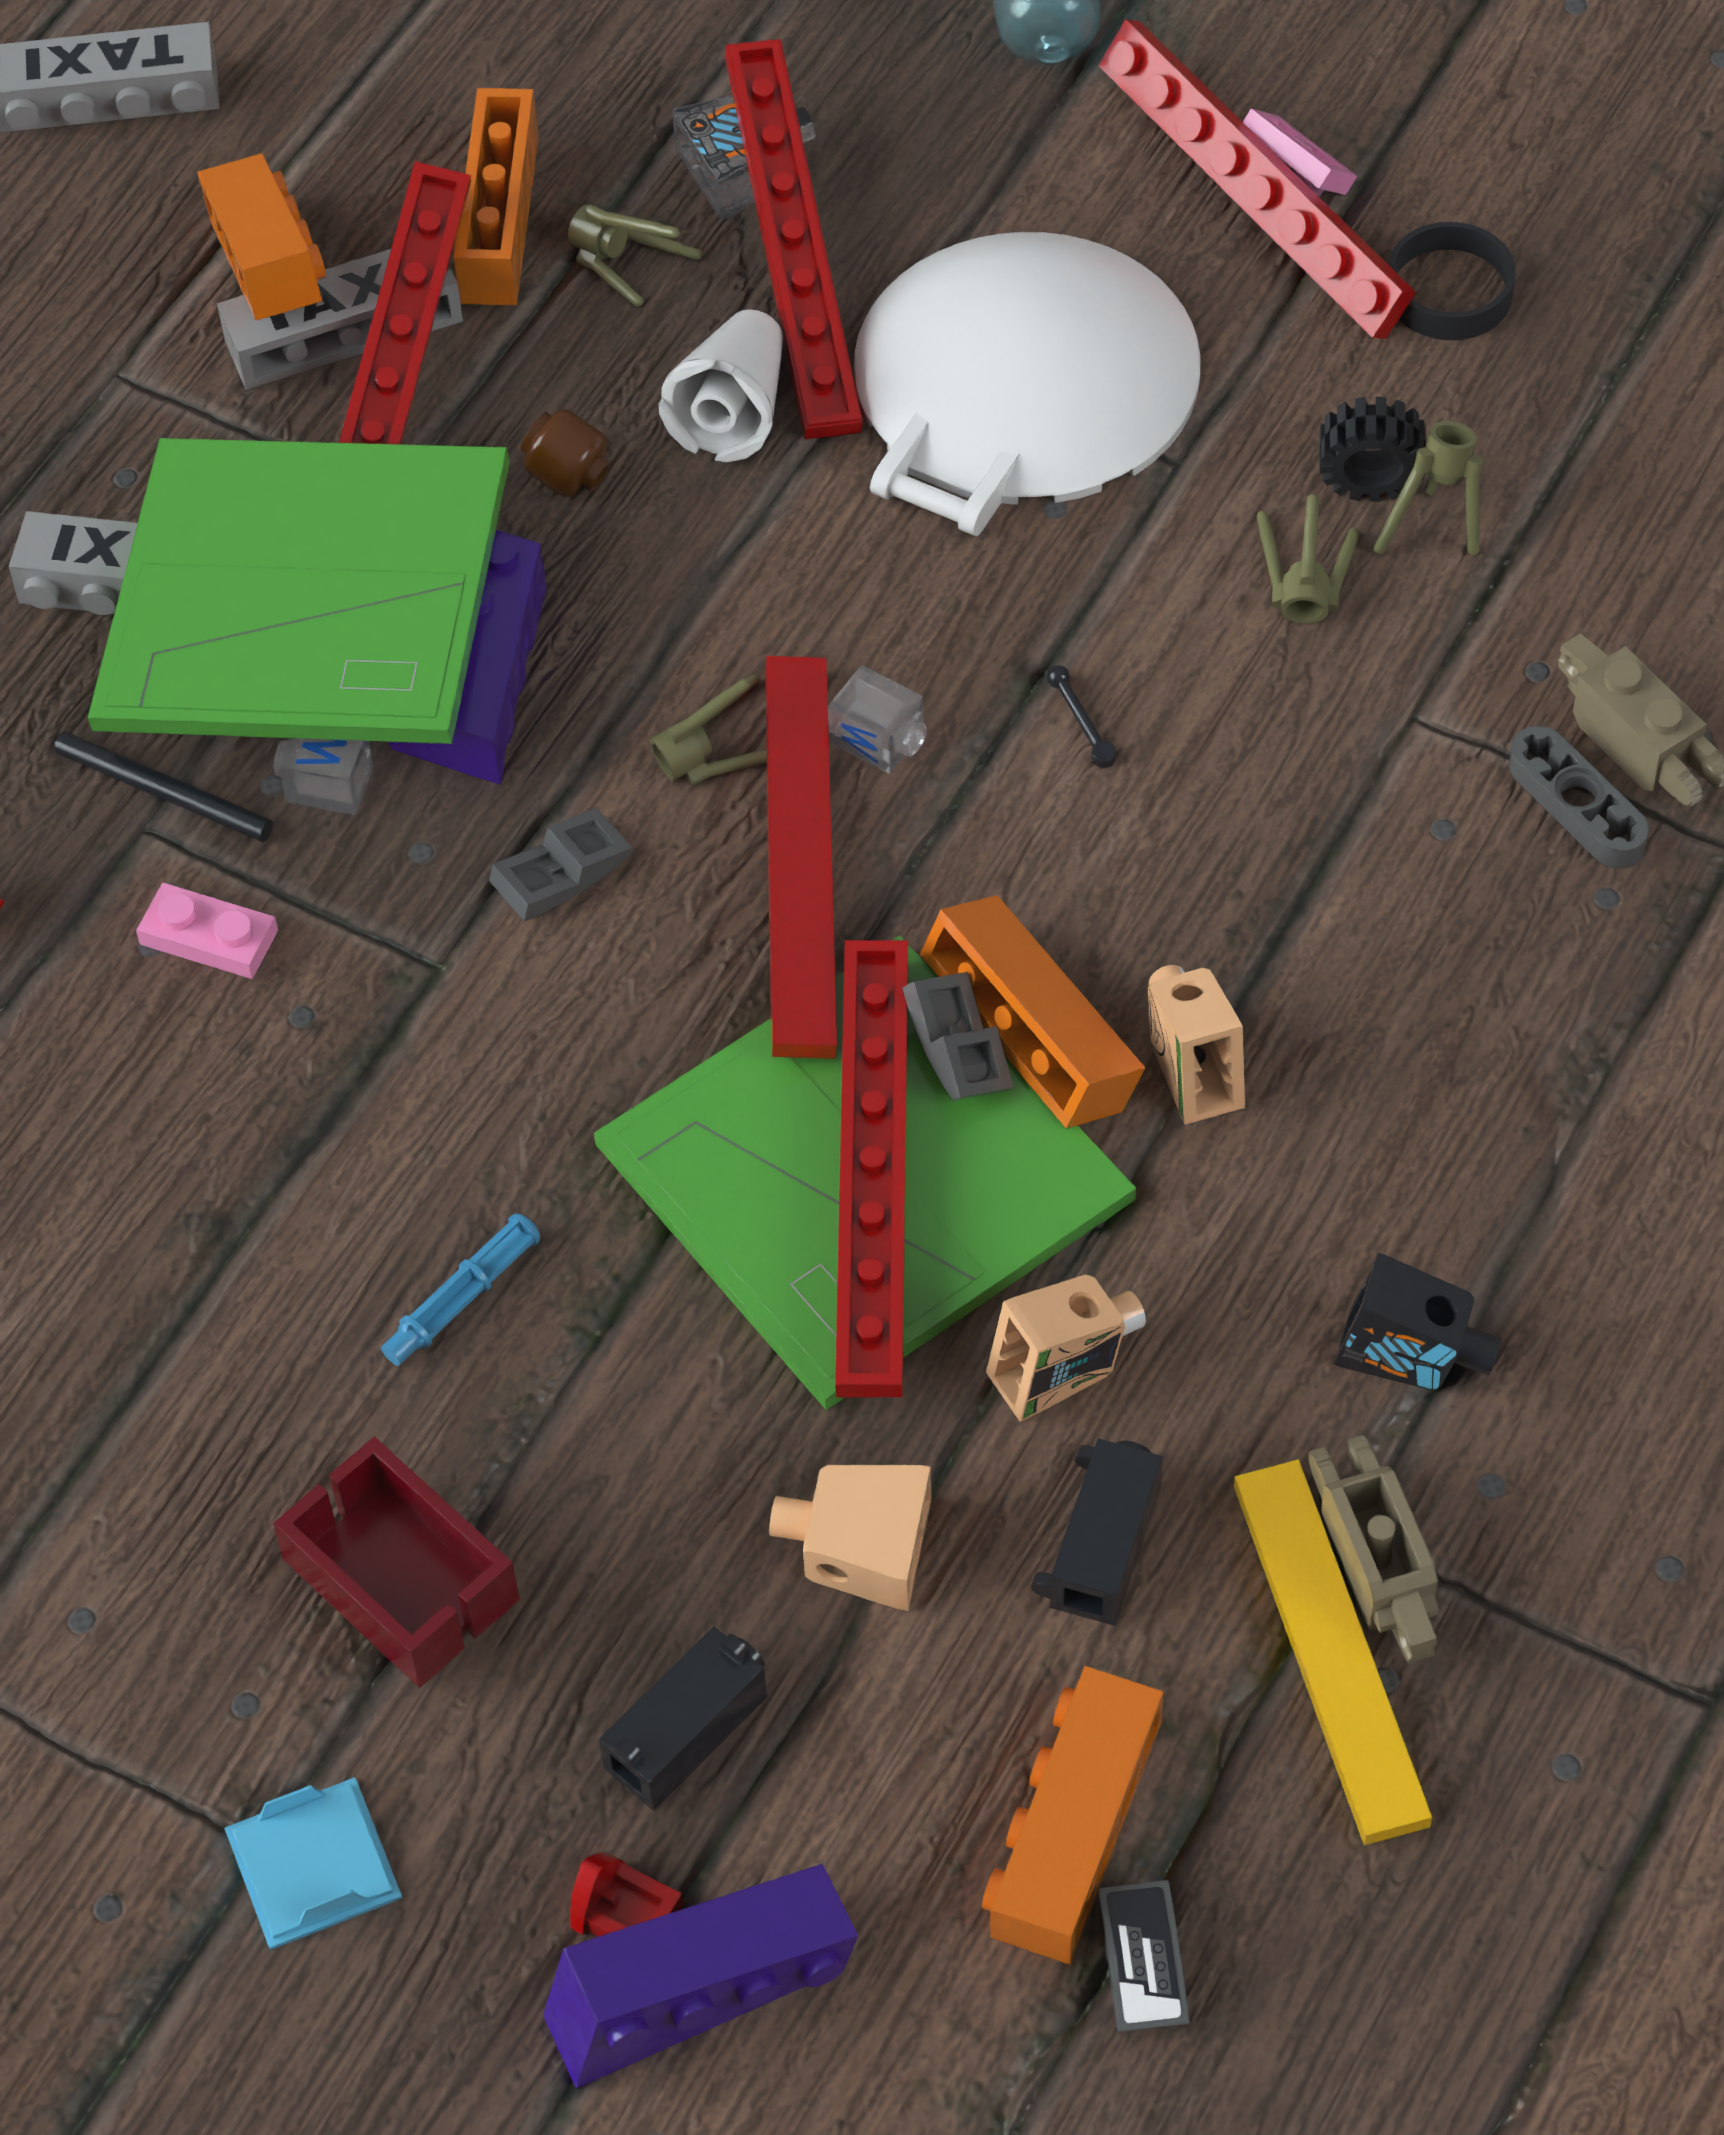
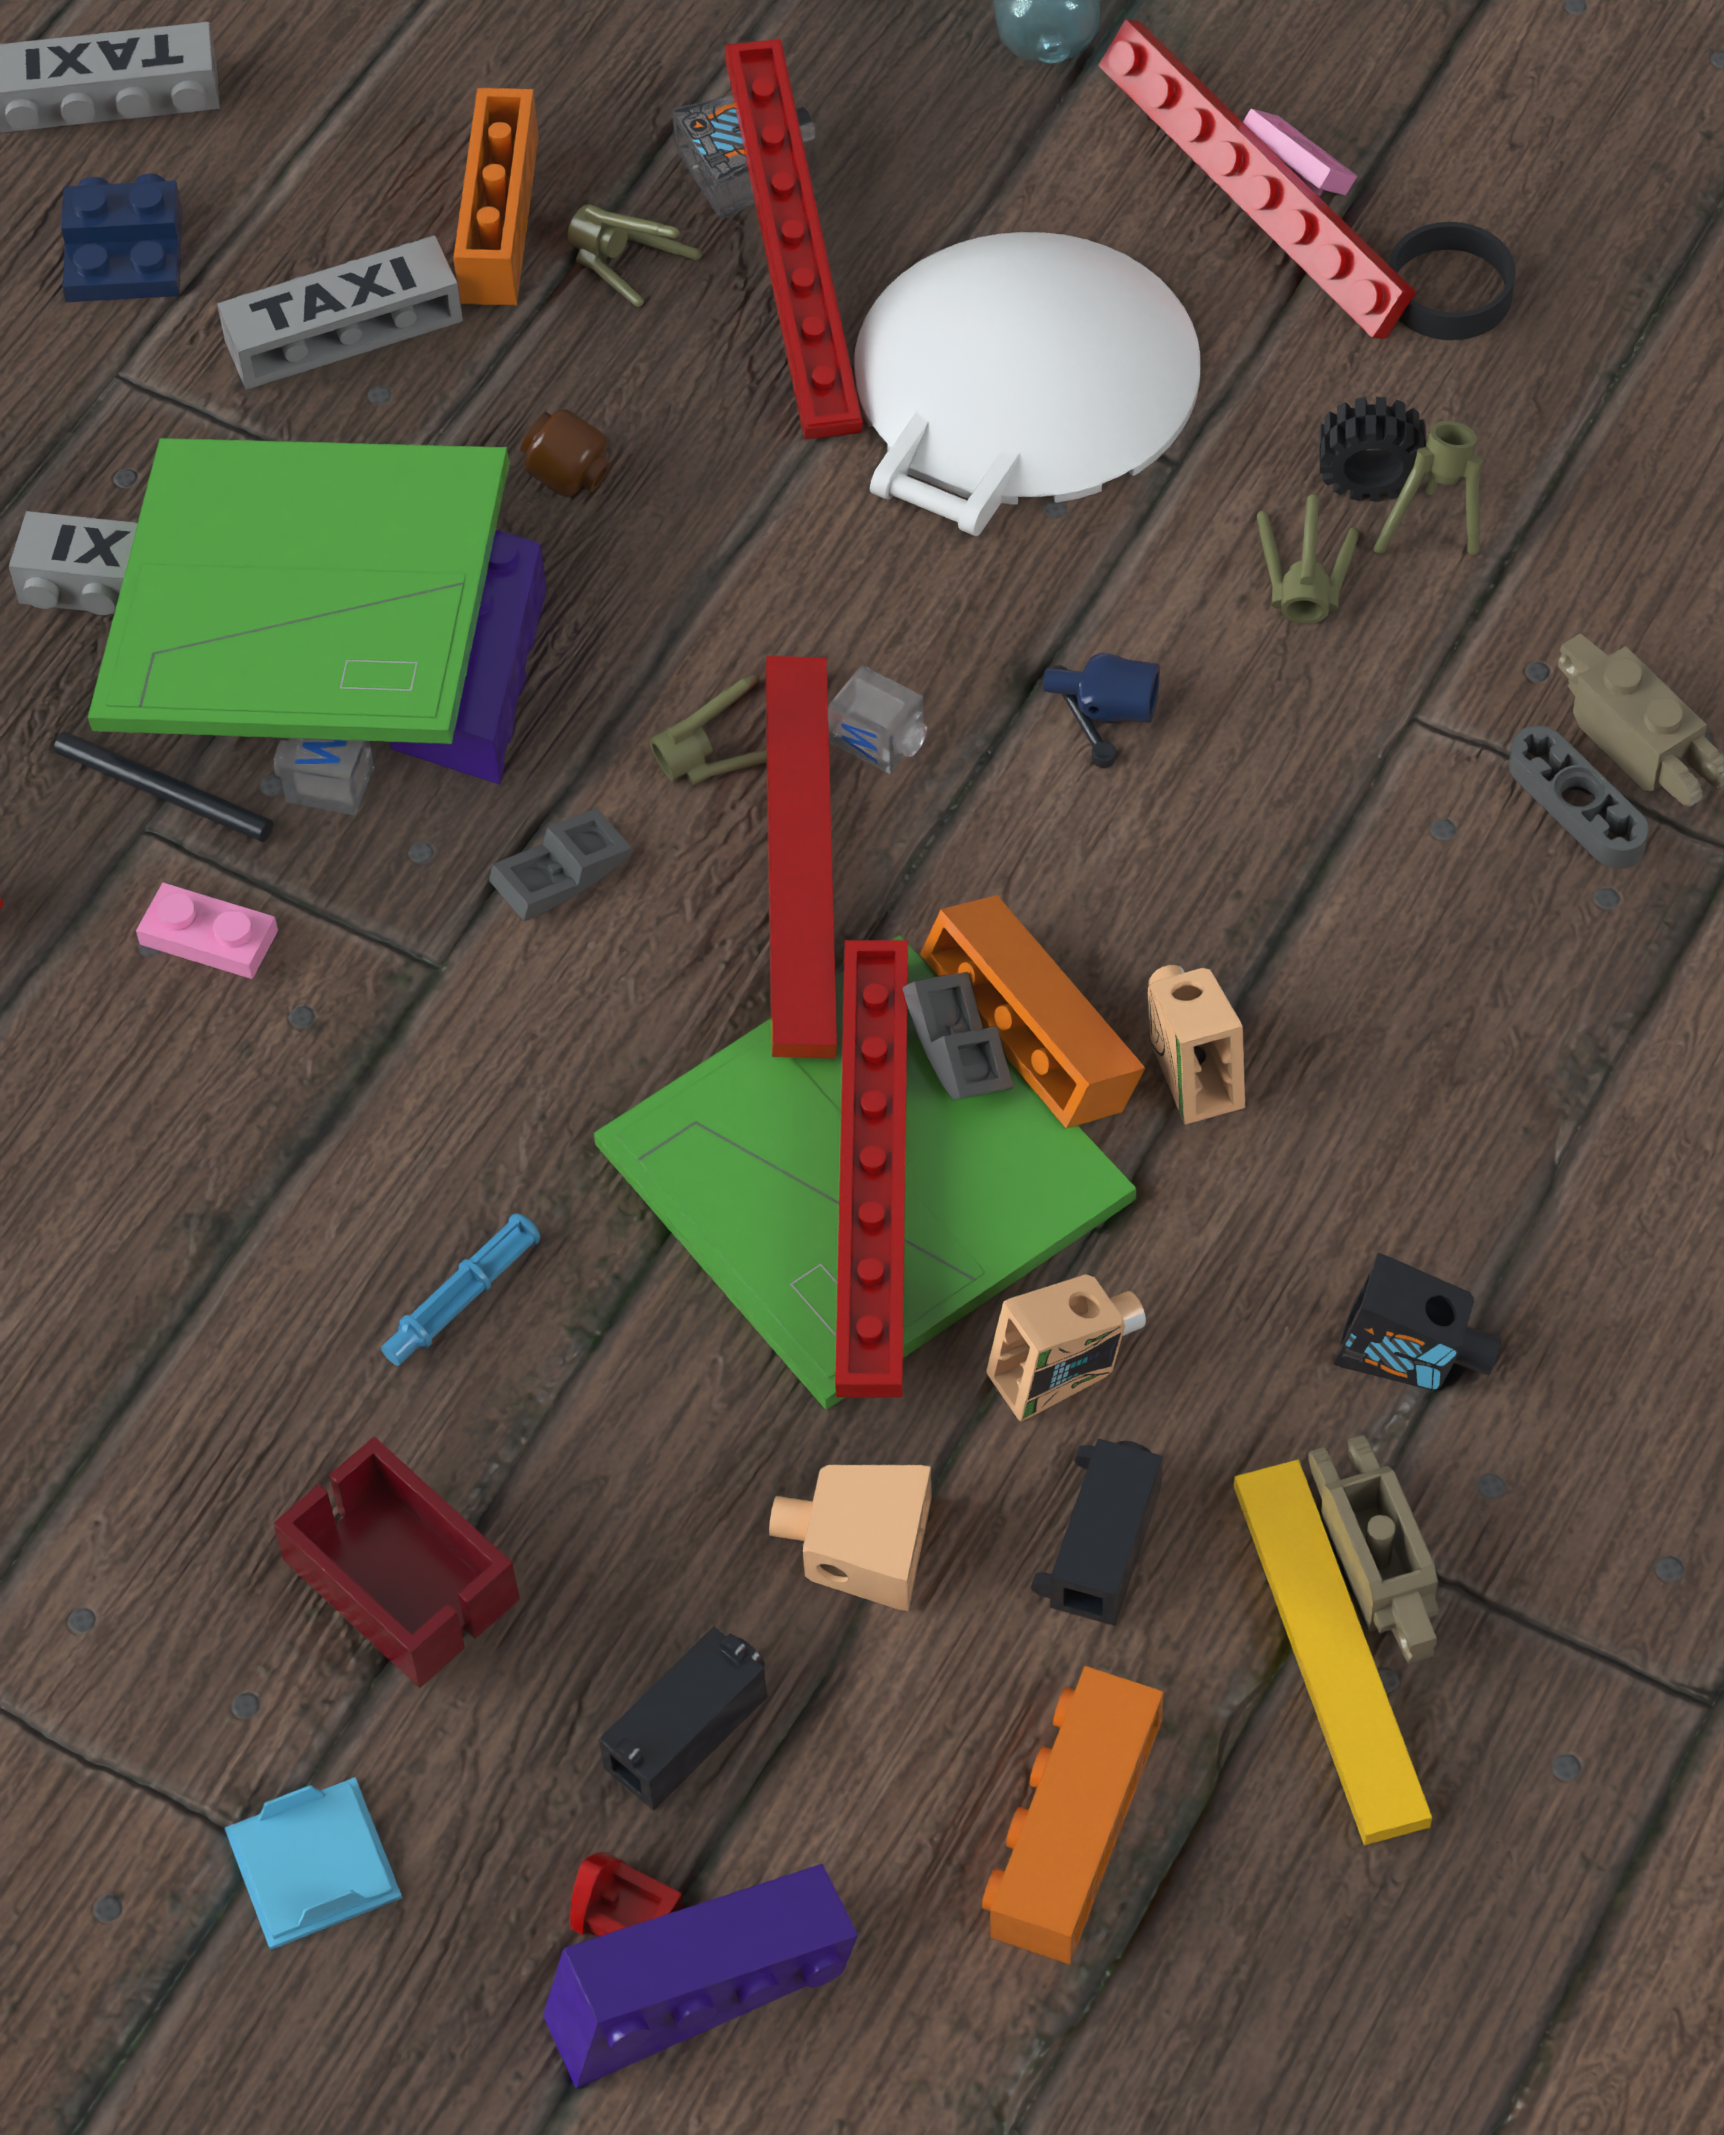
(121, 239): none -> dark blue plate
(263, 236): orange brick -> none
(406, 306): red plate -> none
(726, 389): white cone -> none
(1110, 688): none -> dark blue piece
(1143, 1956): slope -> none

